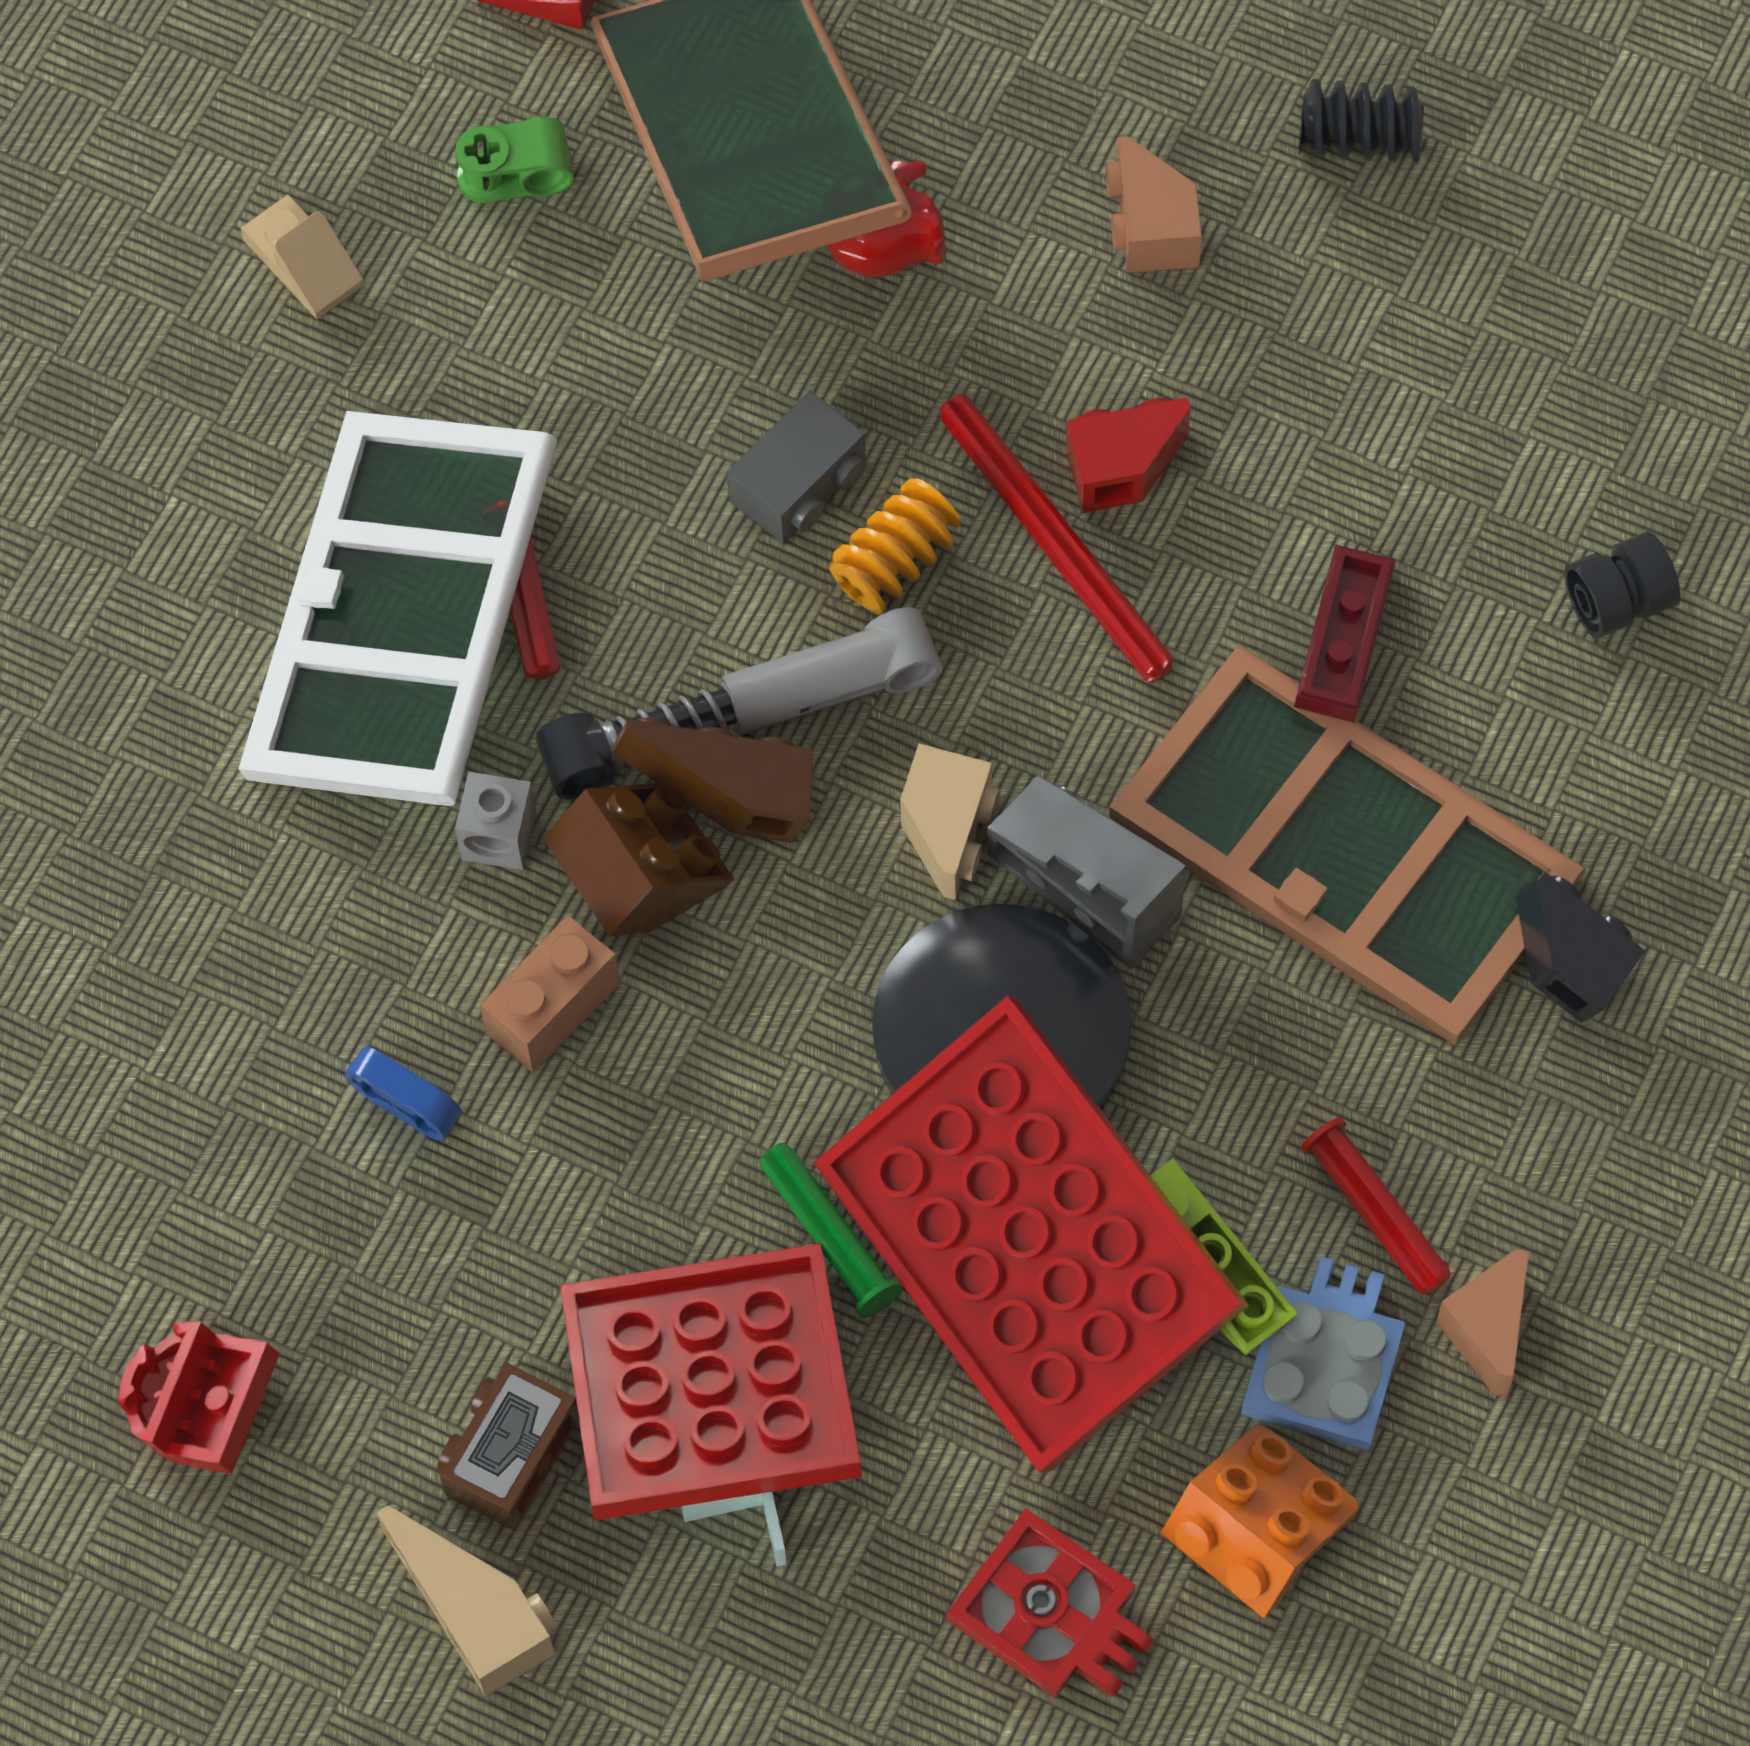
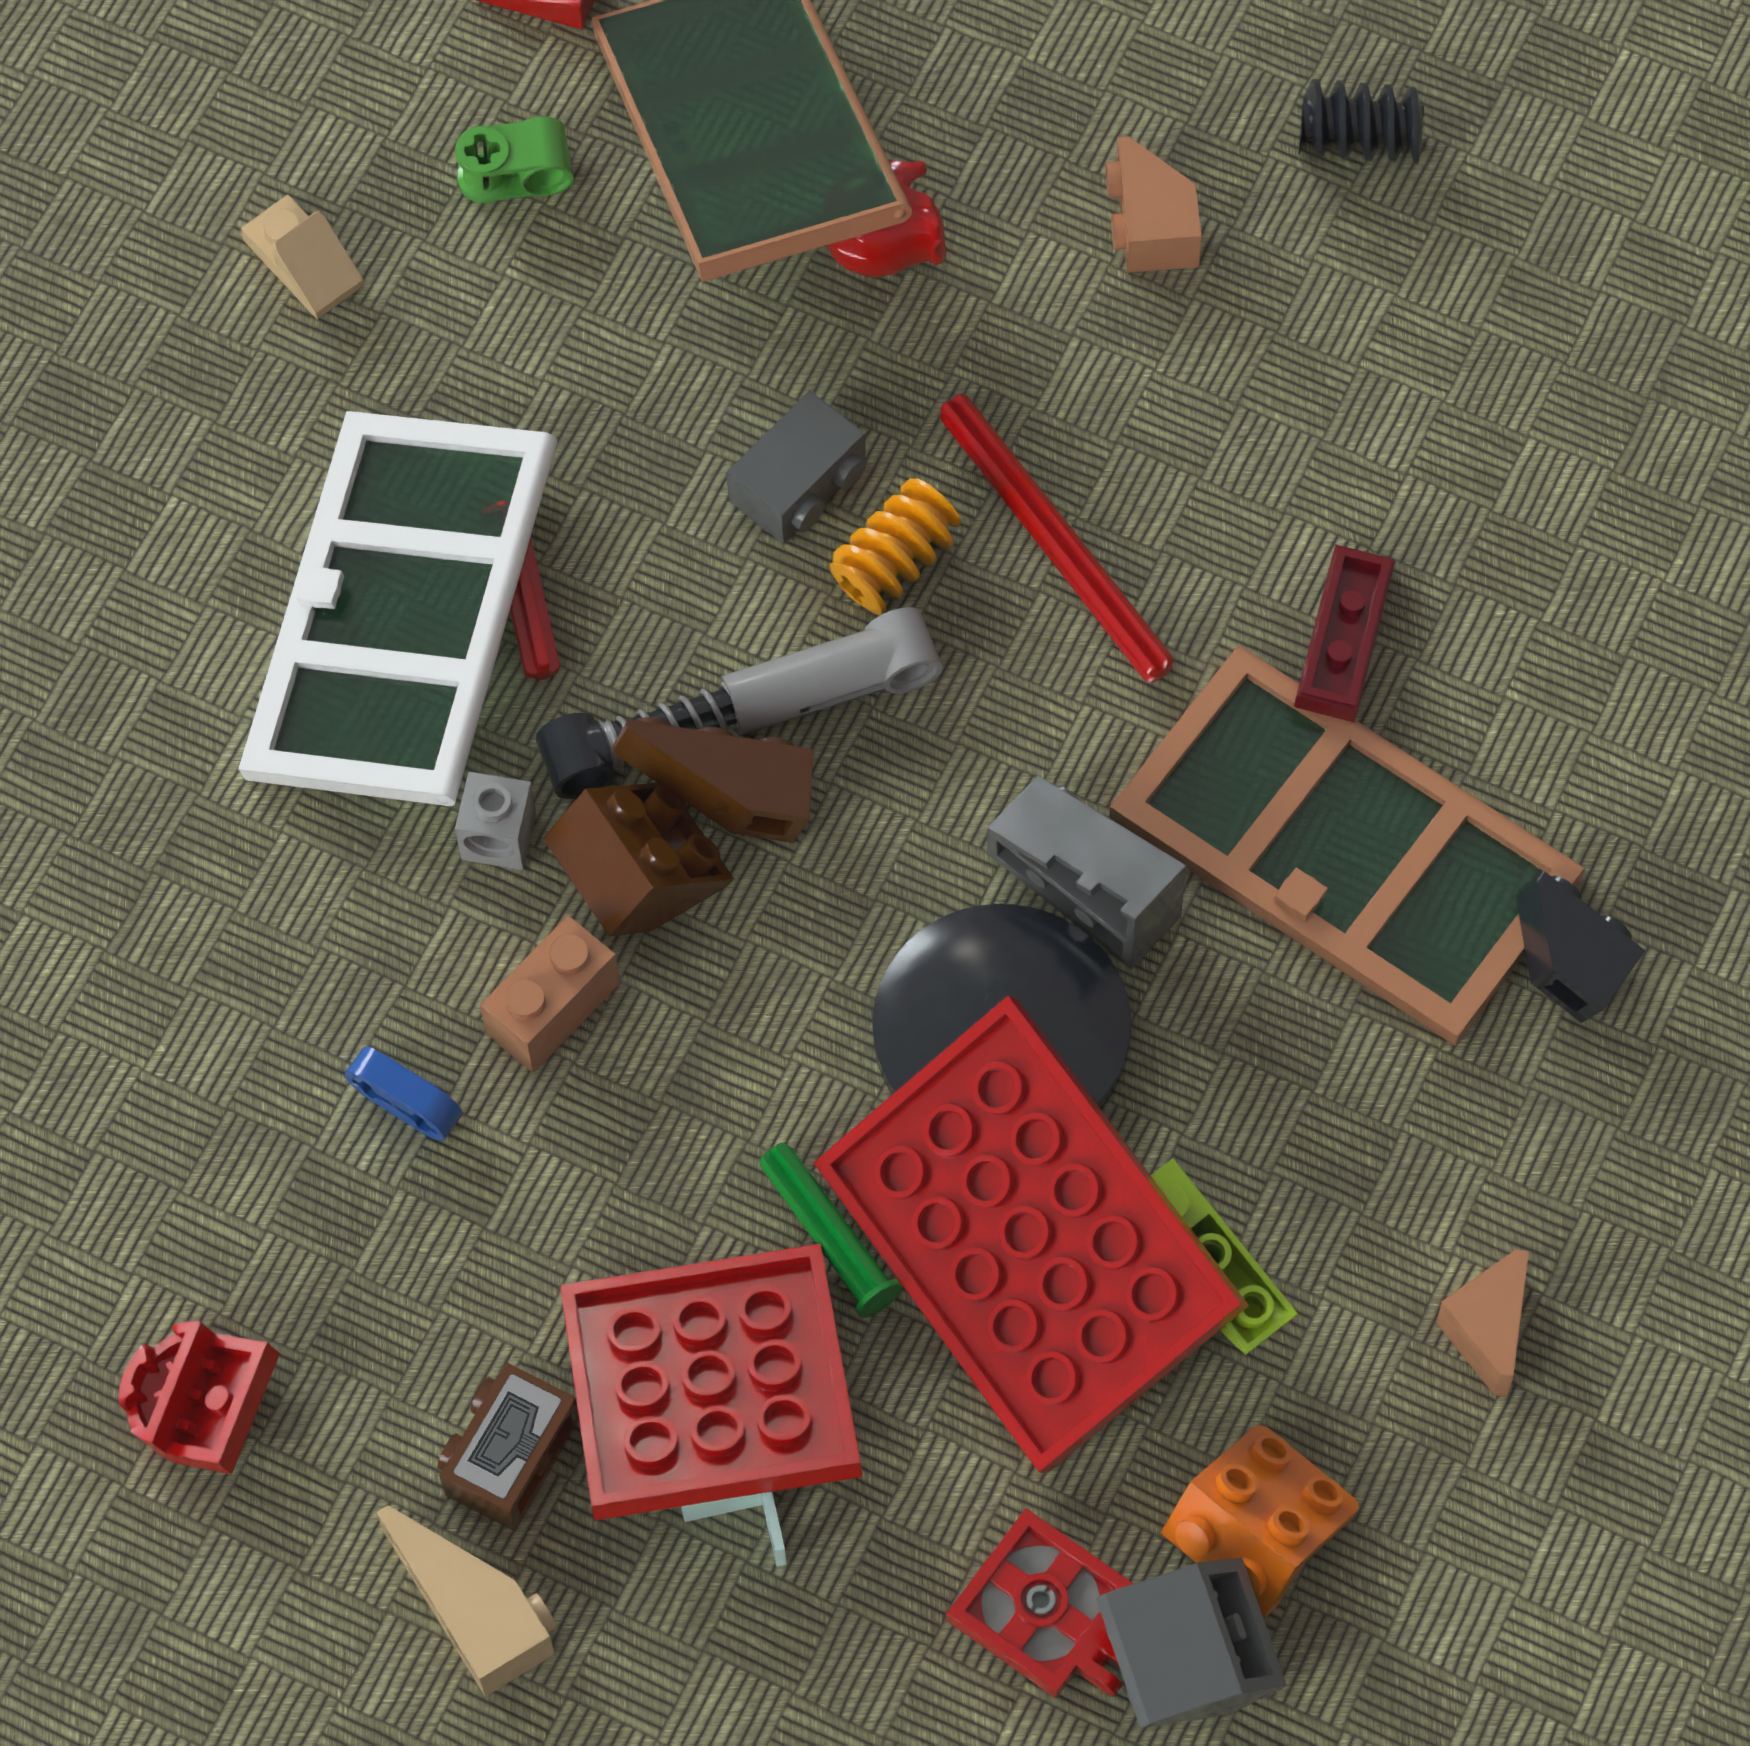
(943, 811): tan slope -> none
(1124, 451): red slope -> none
(1191, 1643): none -> dark grey slope
(1328, 1363): piece -> none
(1377, 1206): red axle -> none
(1631, 581): black wheel -> none

